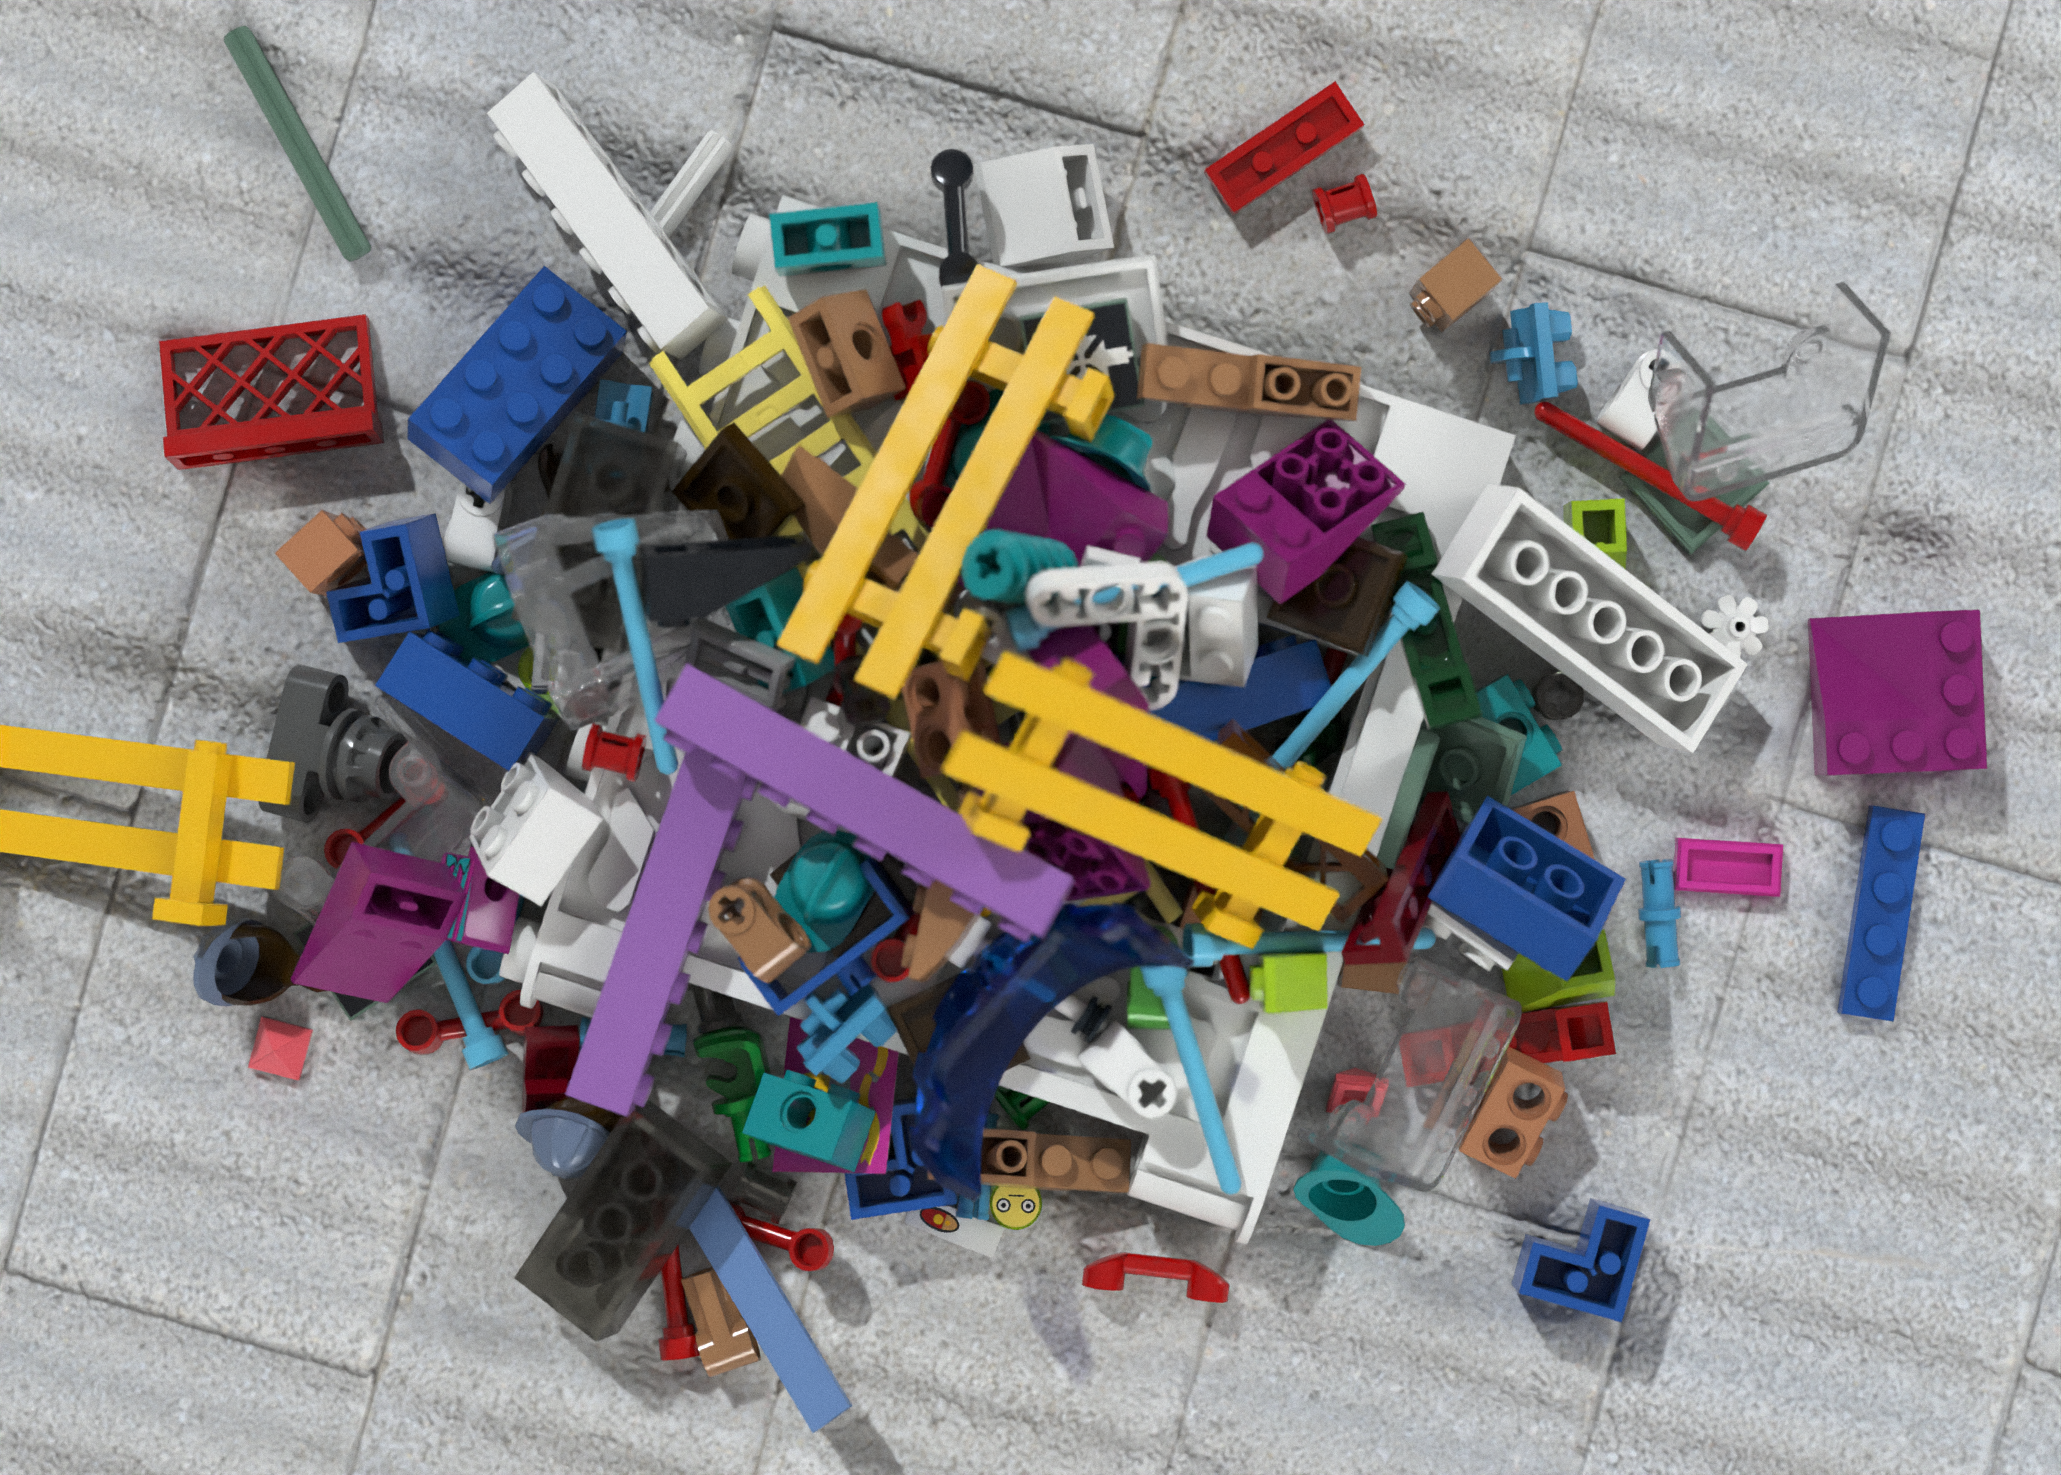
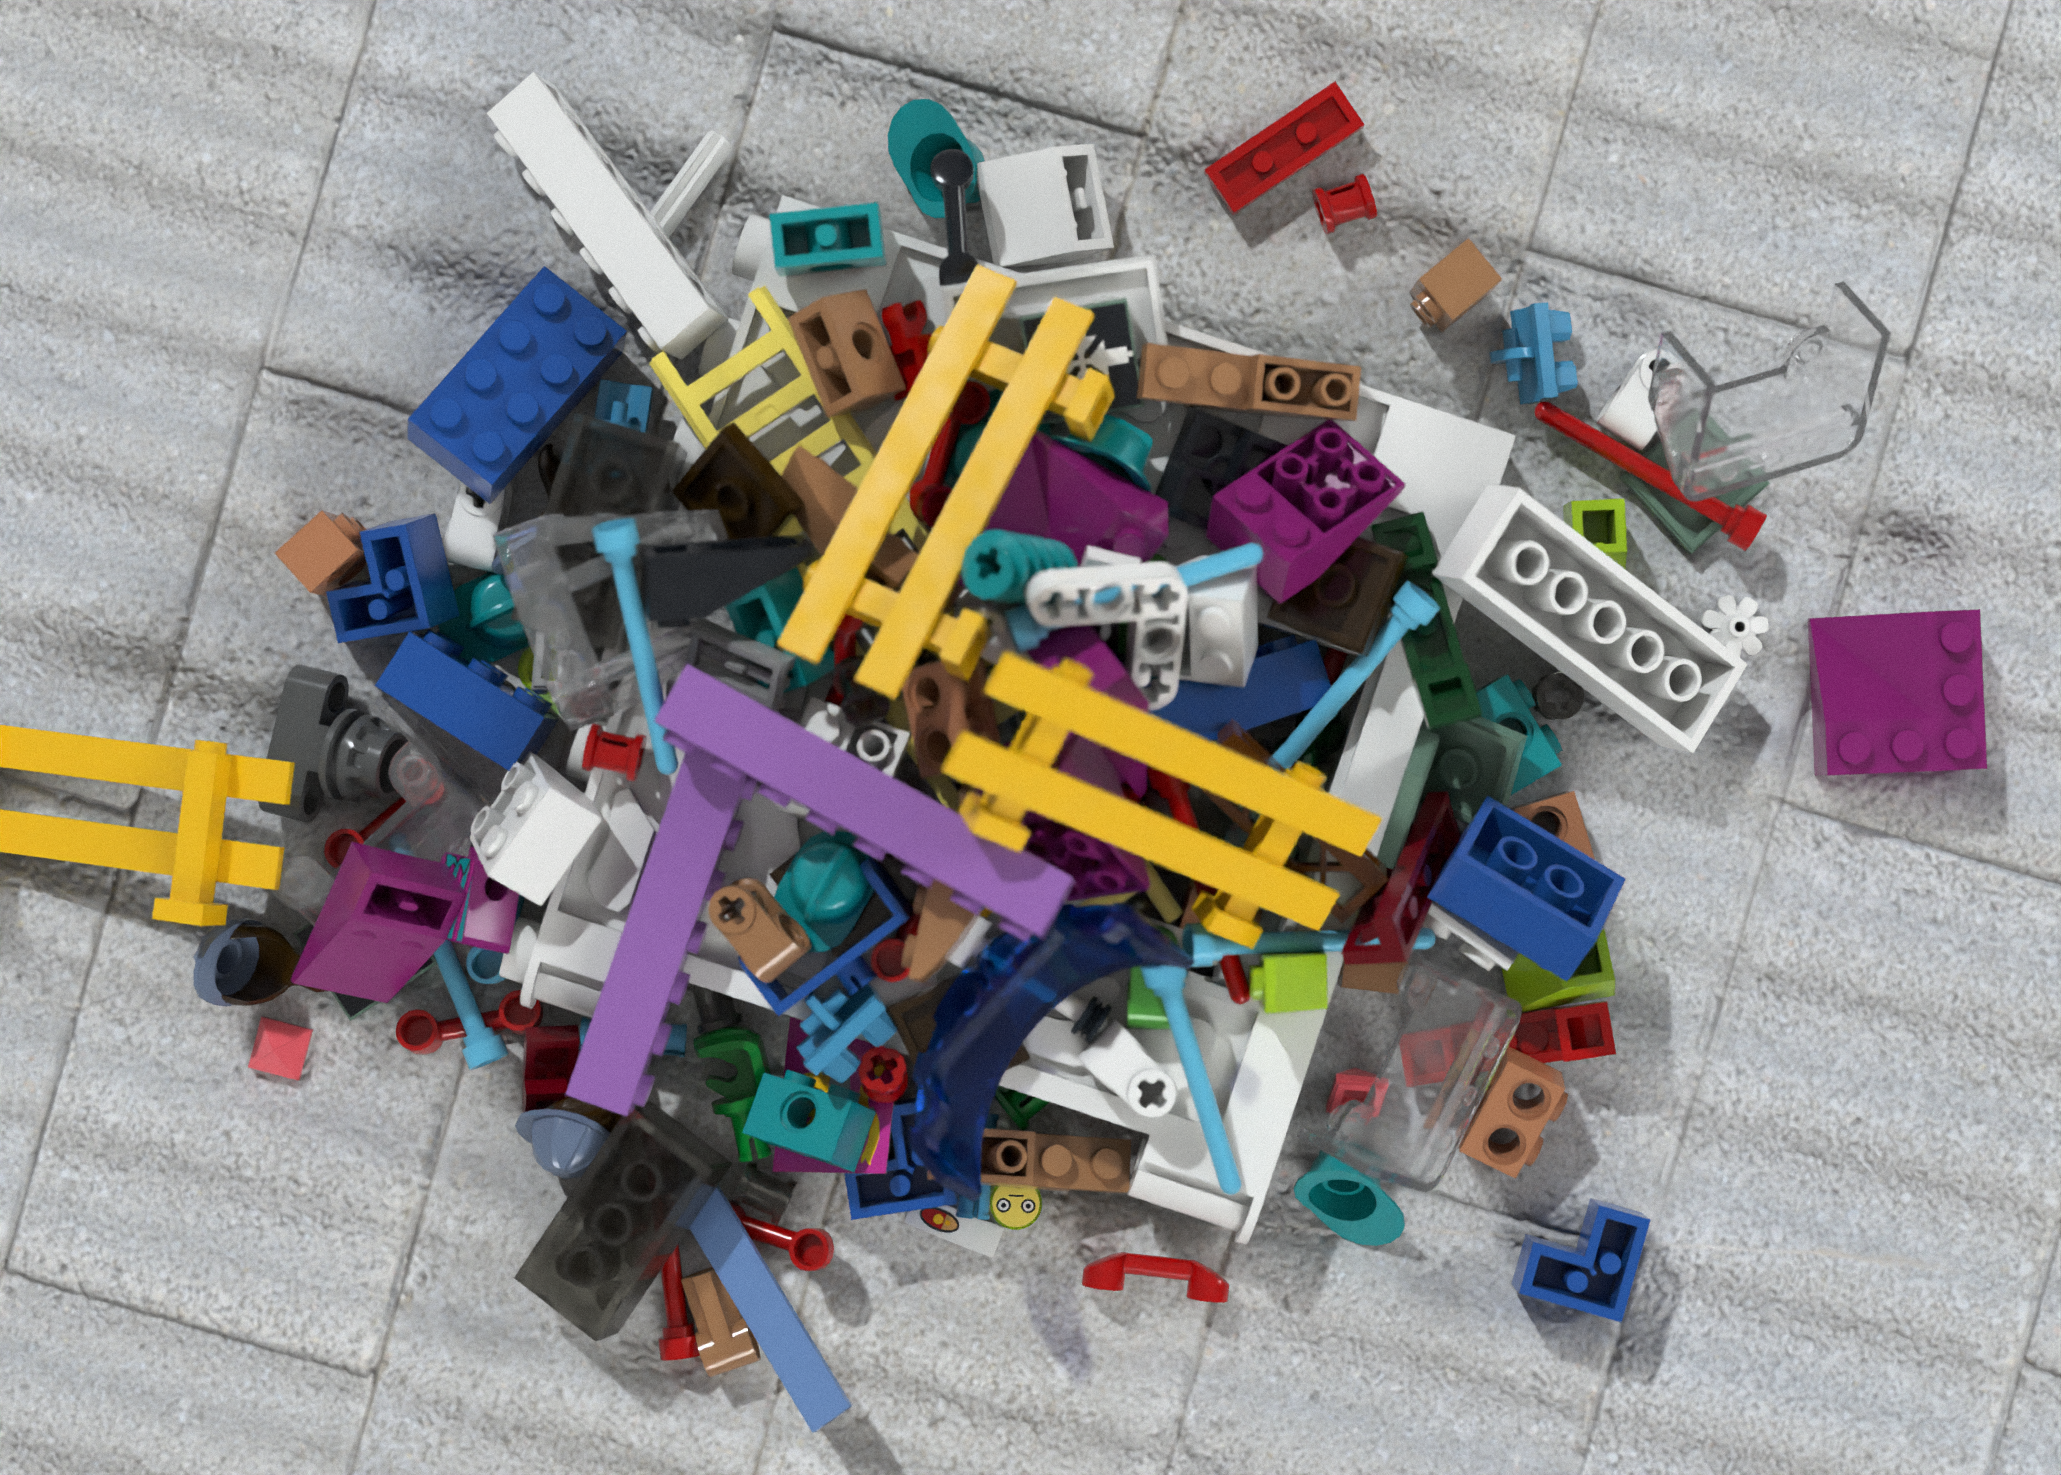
(263, 435): red fence -> none
(297, 143): sand green axle -> none
(890, 1060): none -> red bush
(914, 139): none -> teal piece
(1207, 460): none -> black slope
(1659, 913): dark azure pin -> none
(1728, 867): dark pink tile -> none
(1881, 913): blue plate -> none

